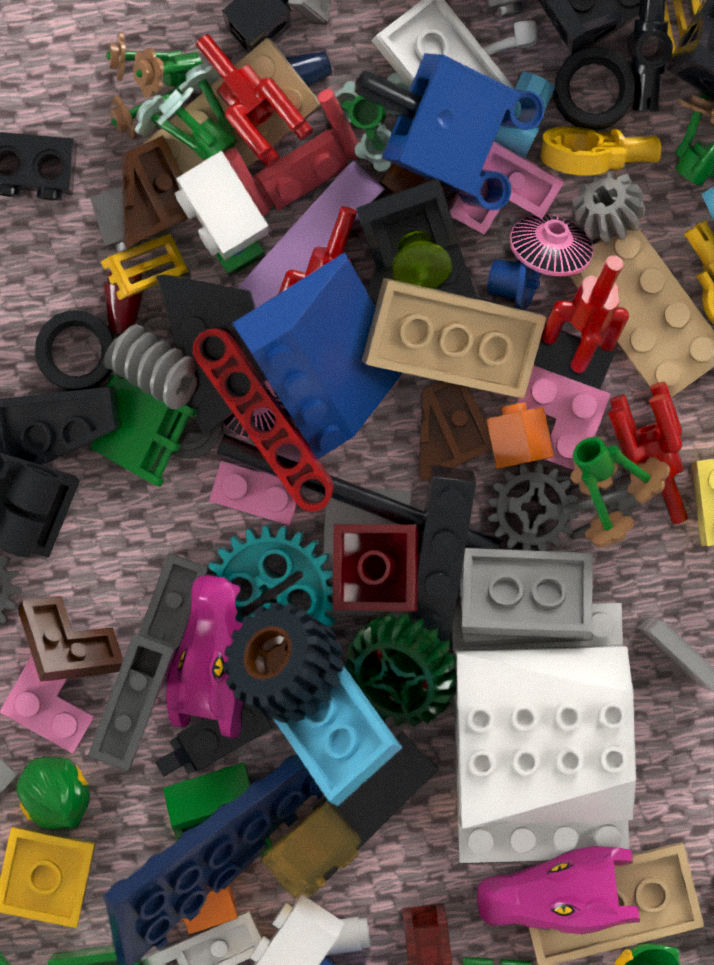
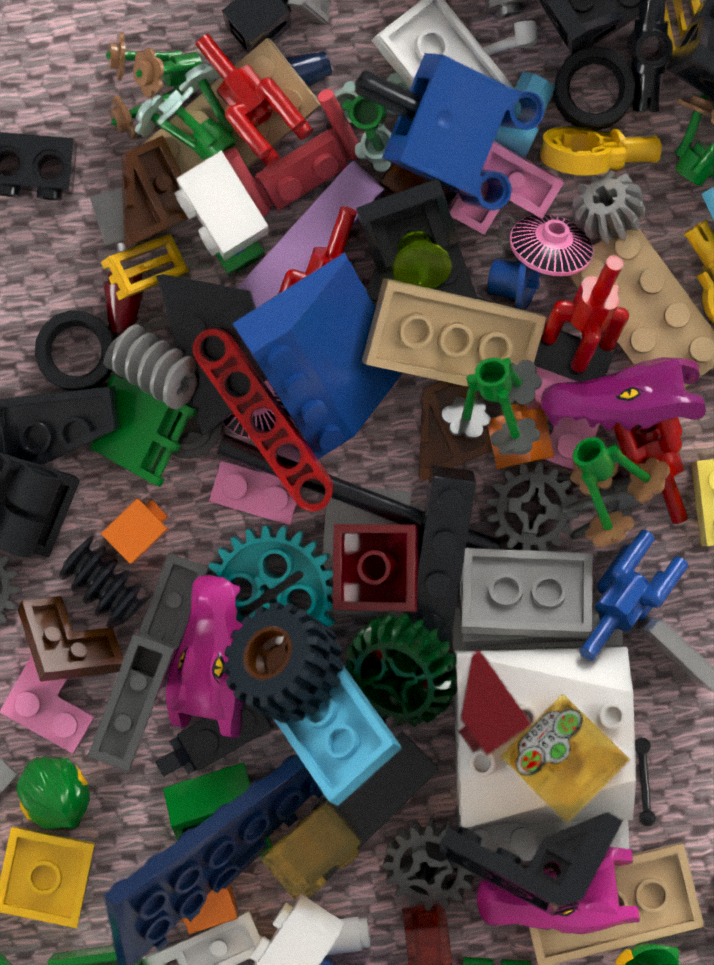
(102, 583): none -> black piece
(136, 529): none -> orange brick
(424, 871): none -> dark grey gear
(488, 709): none -> dark red slope
(503, 383): none -> plant
(565, 758): none -> clear yellow slope
(571, 853): none -> black bracket
(628, 594): none -> blue plant
(631, 396): none -> magenta animal
(647, 816): none -> black hinge

